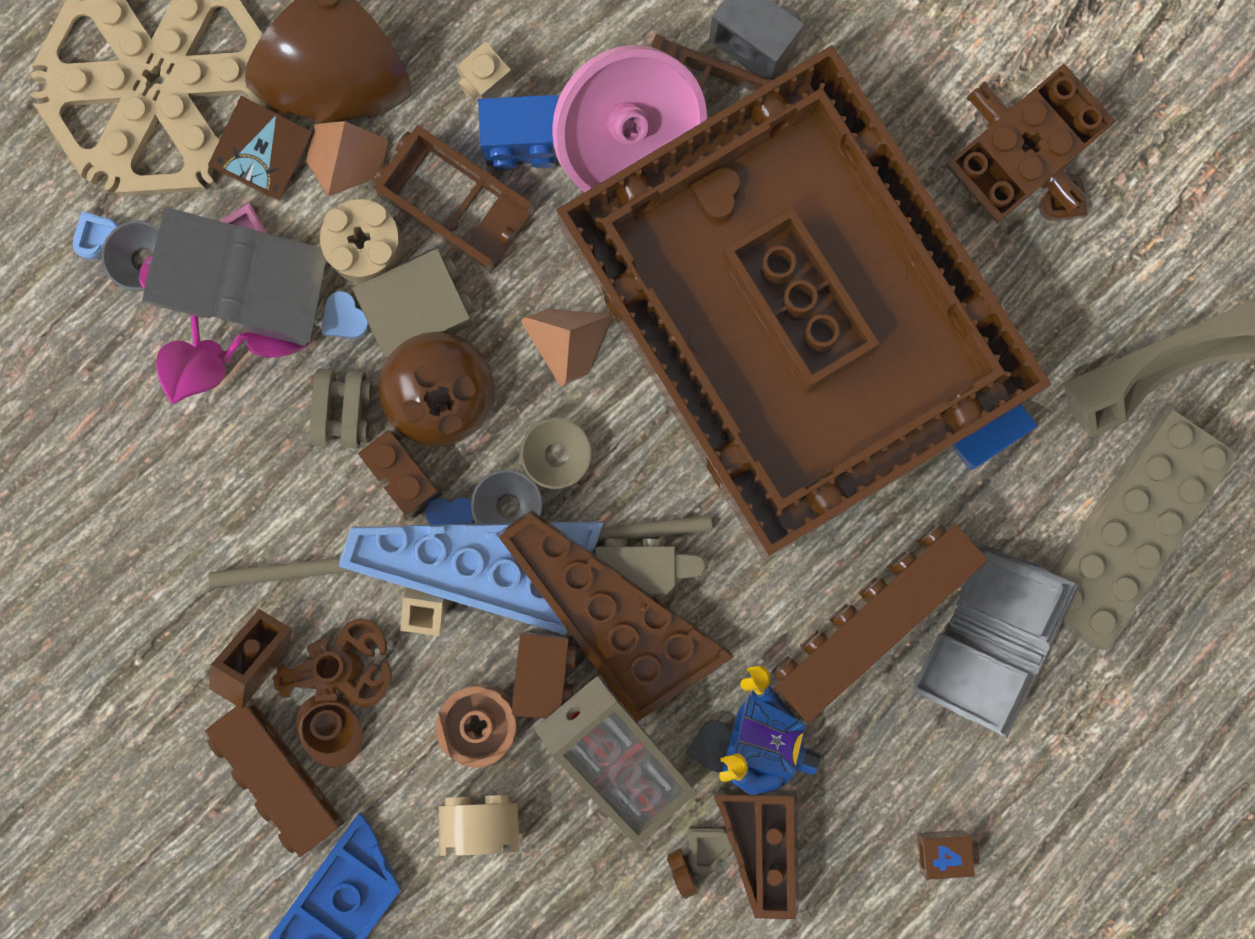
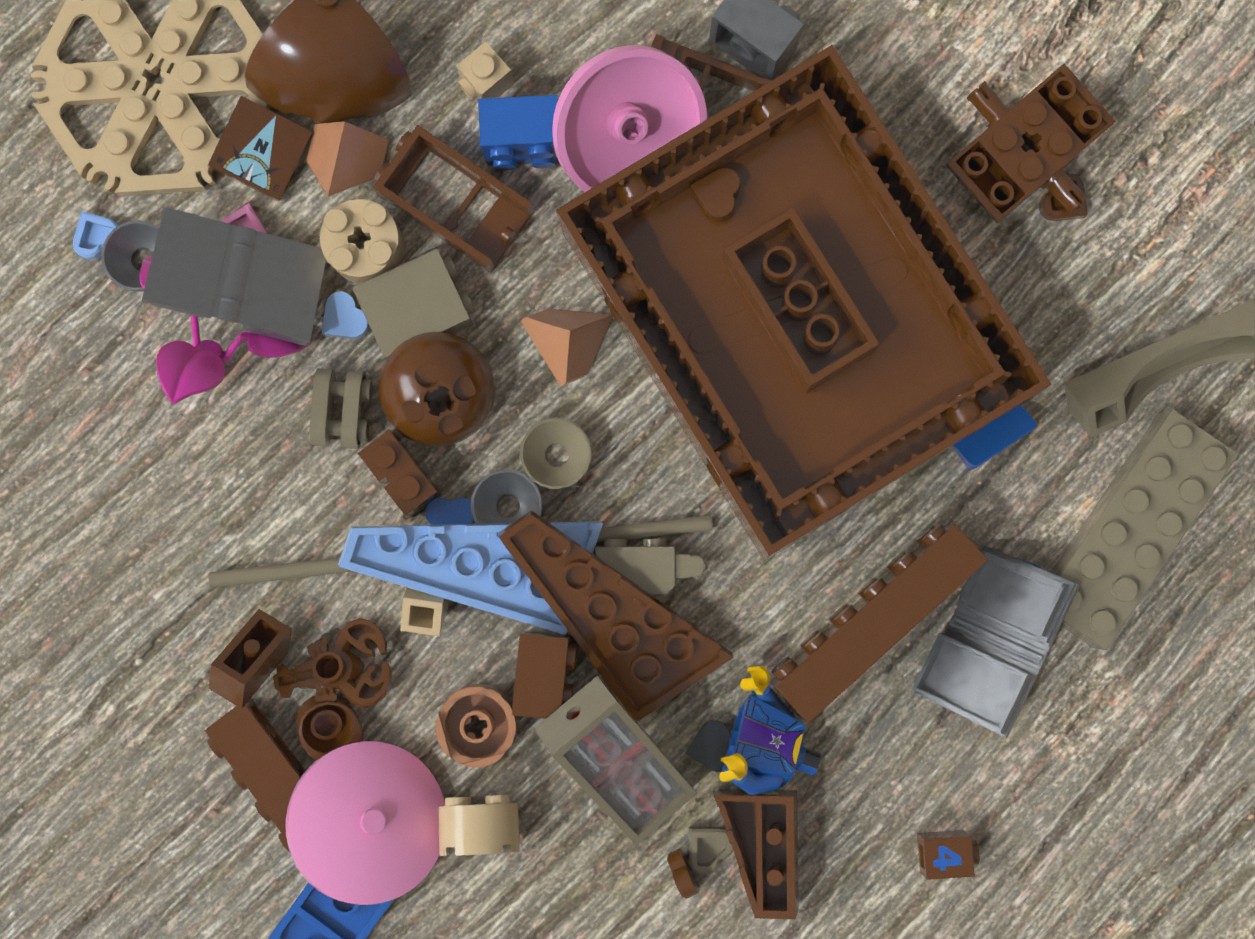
(365, 823): none -> bright pink dish

